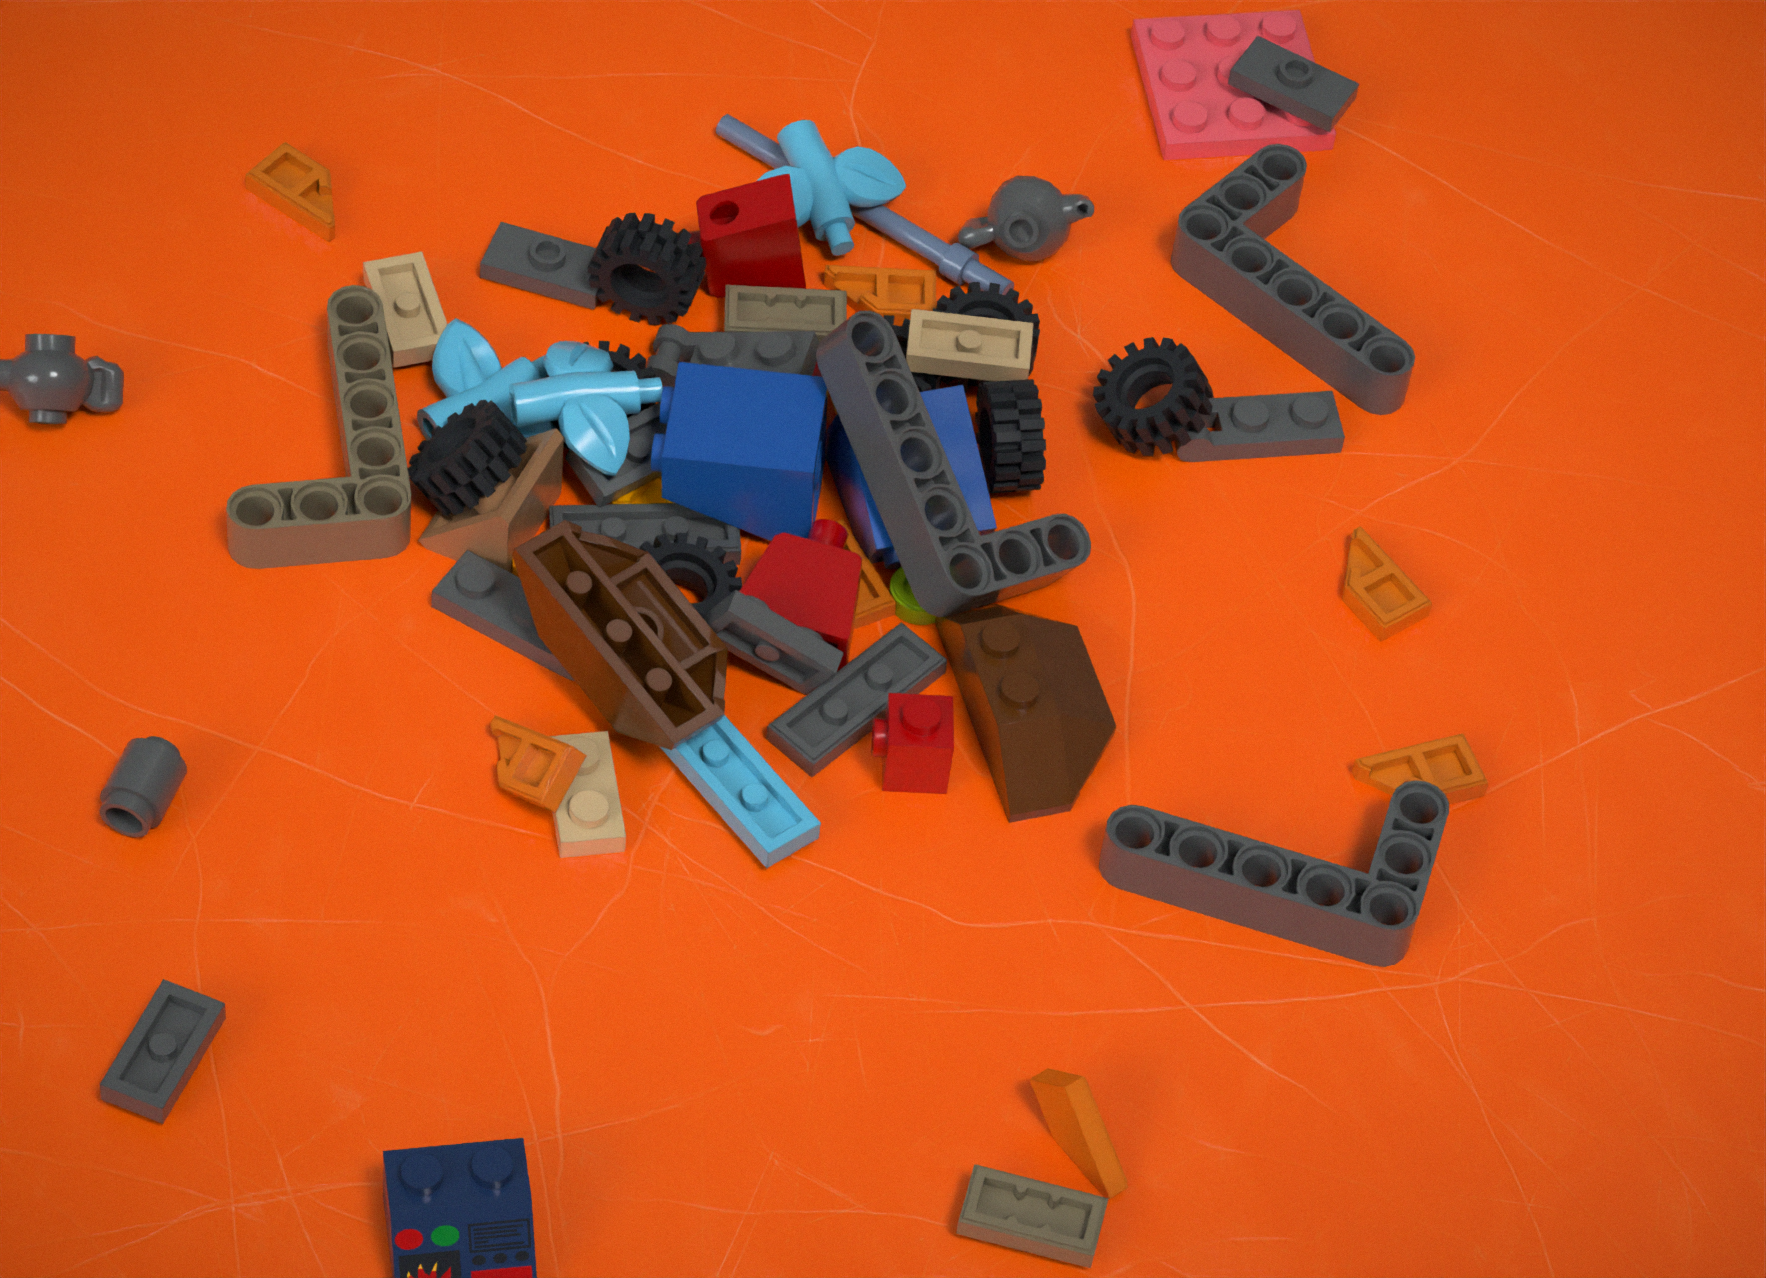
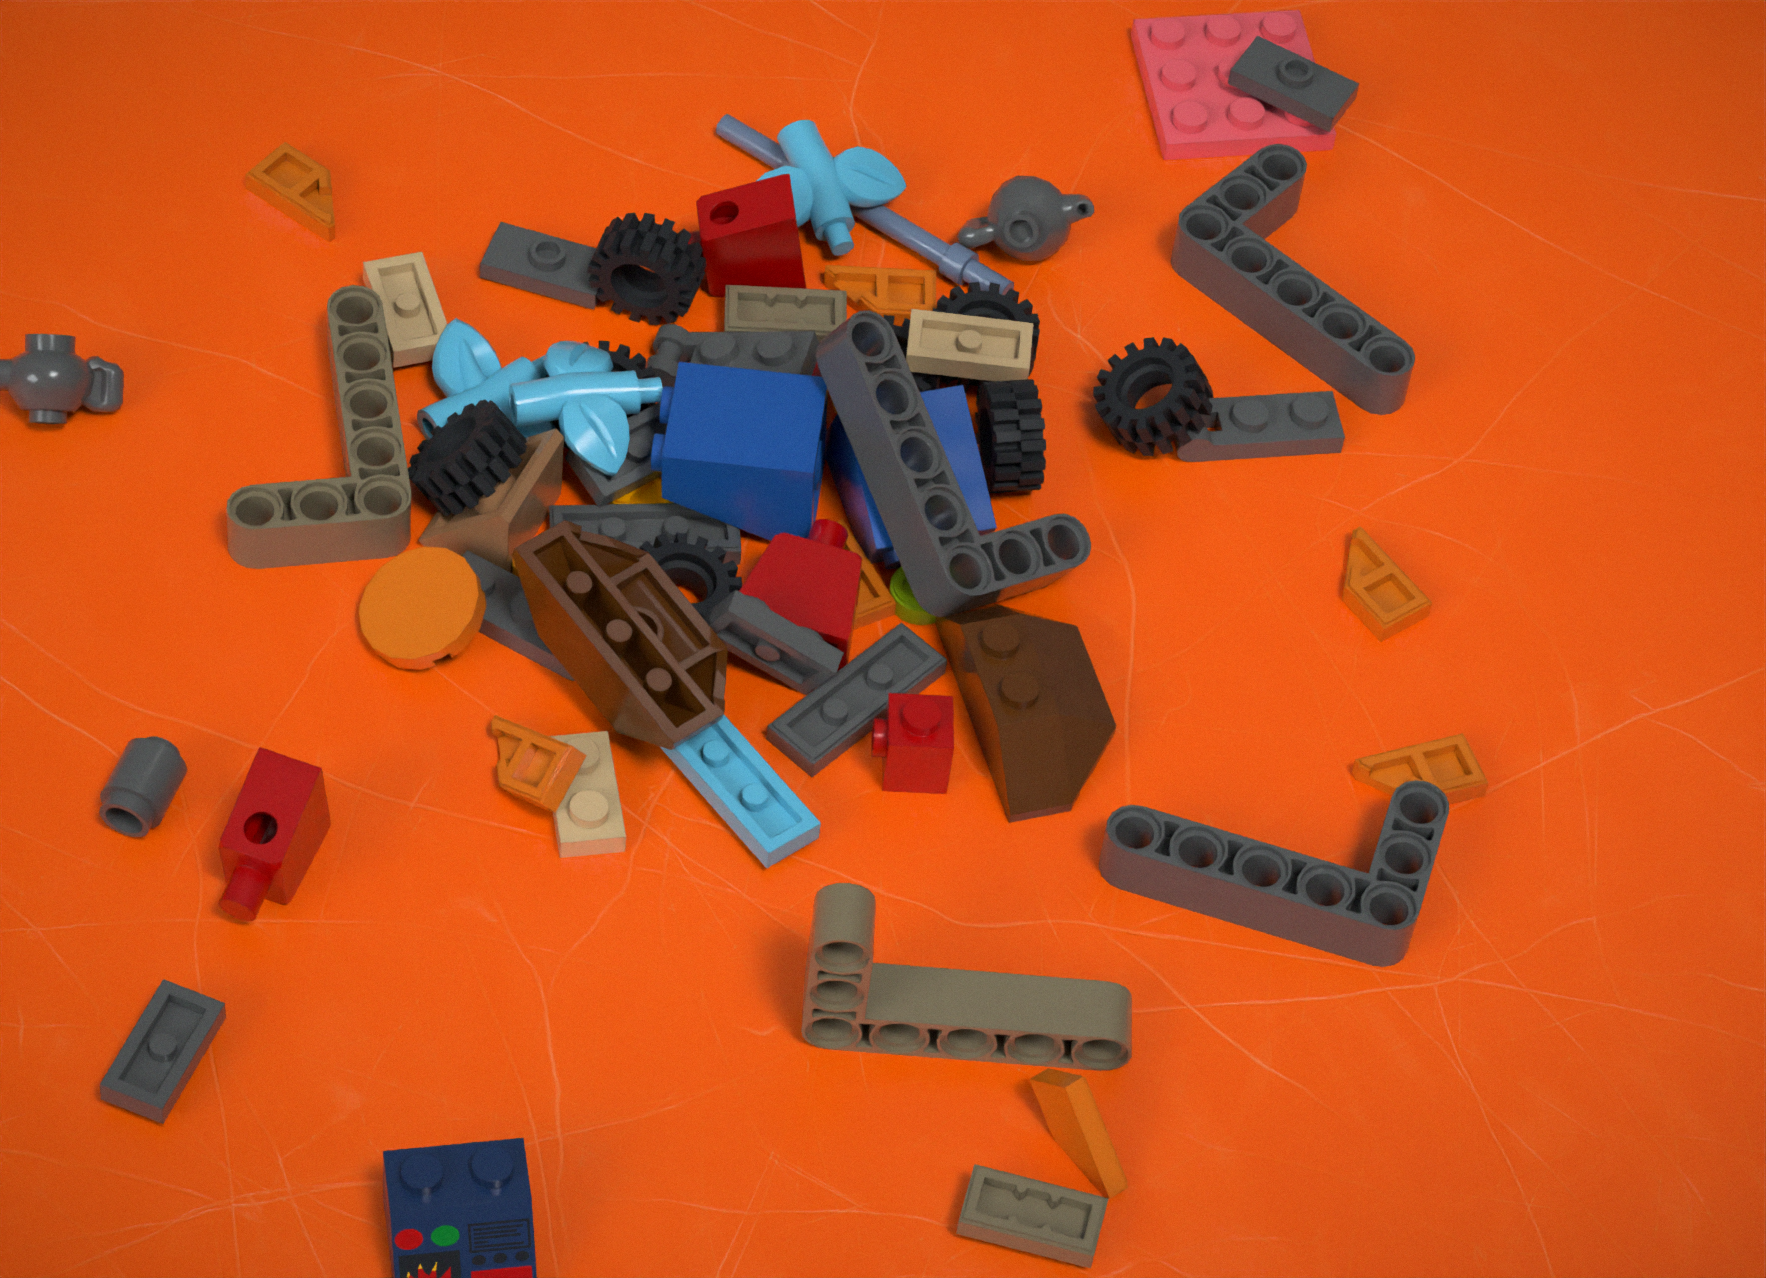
(272, 833): none -> red torso
(422, 607): none -> orange tile
(946, 1010): none -> dark tan beam

